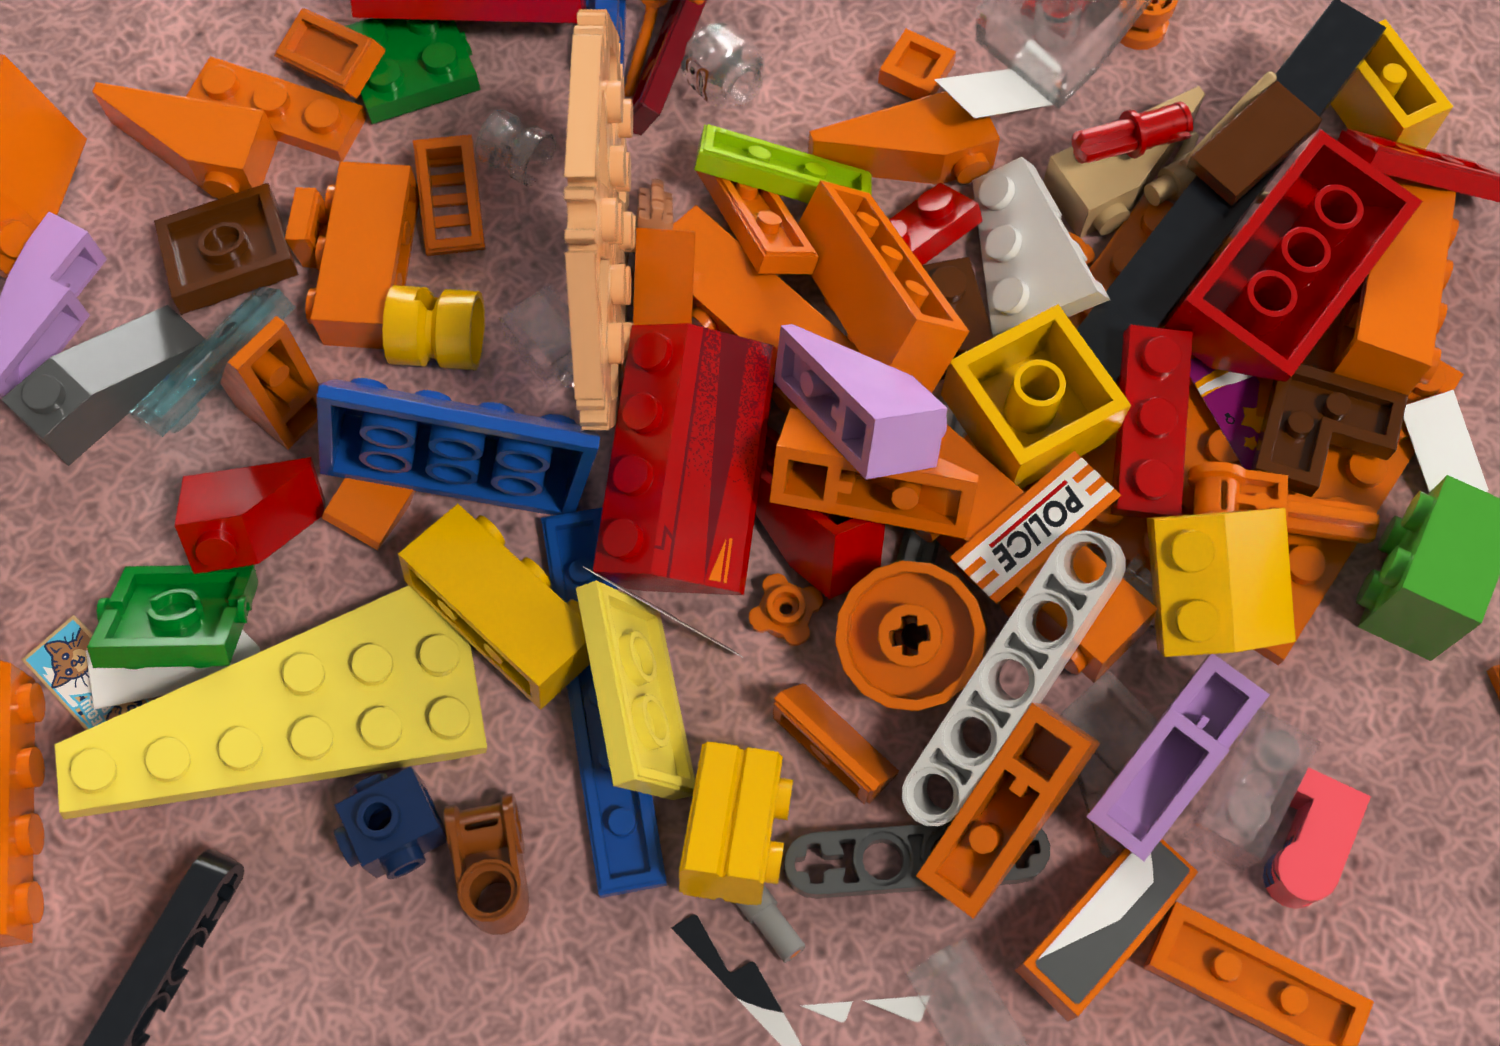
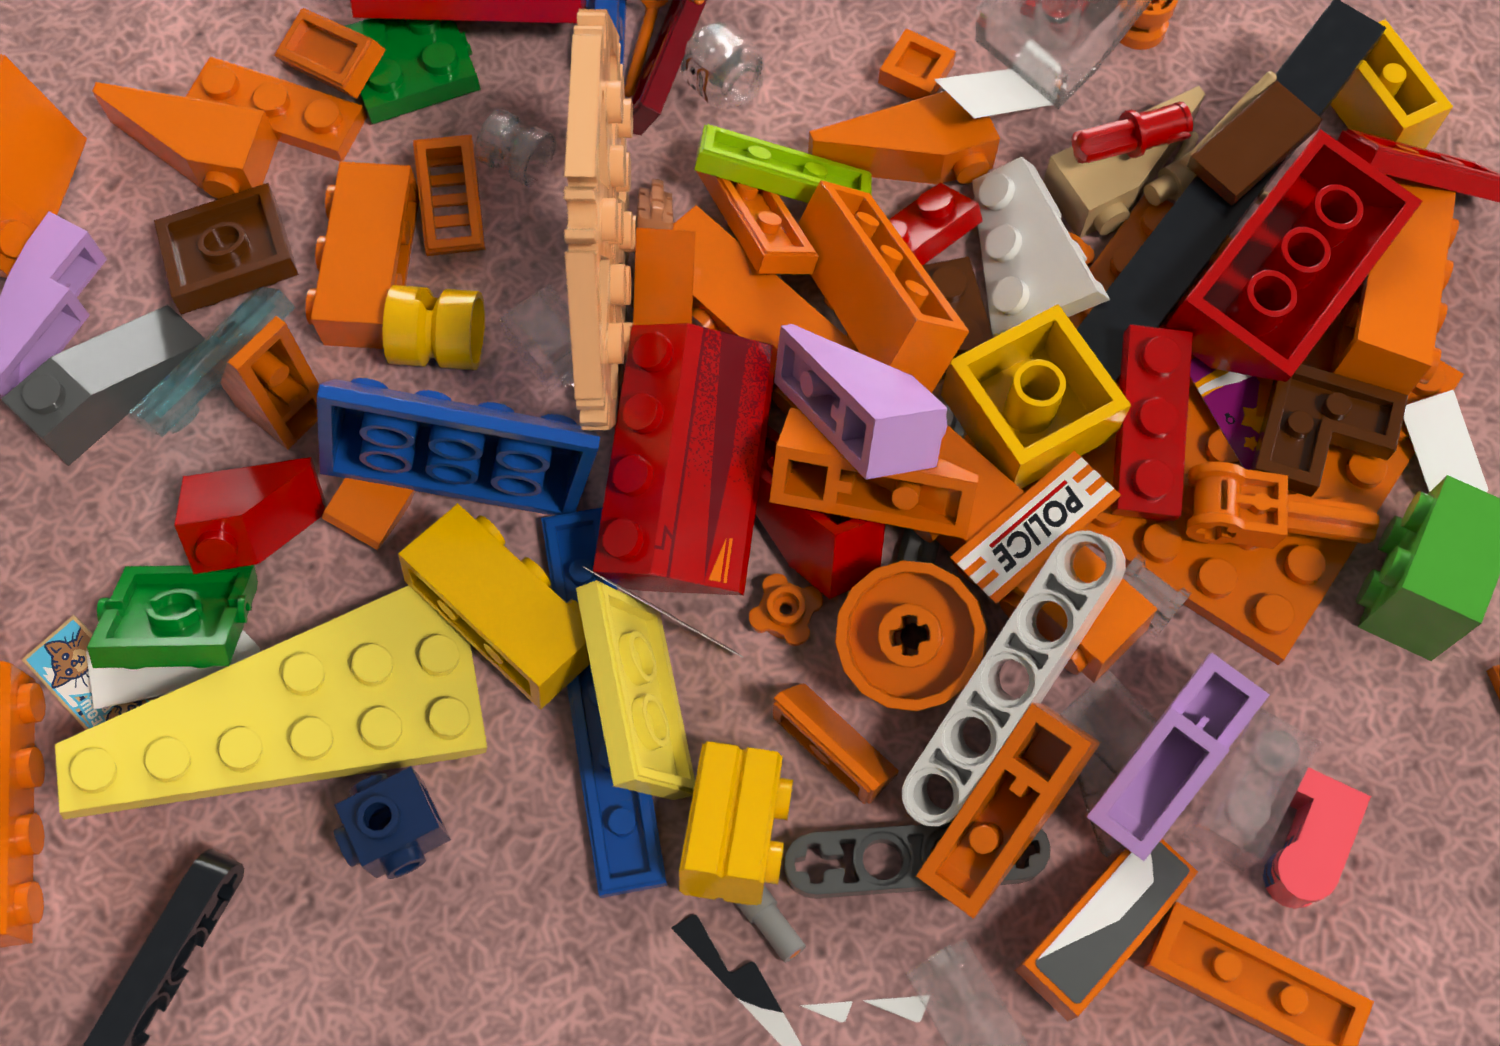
(306, 224): orange tile -> none
(487, 850): dark orange piece -> none
(1221, 582): yellow slope -> none

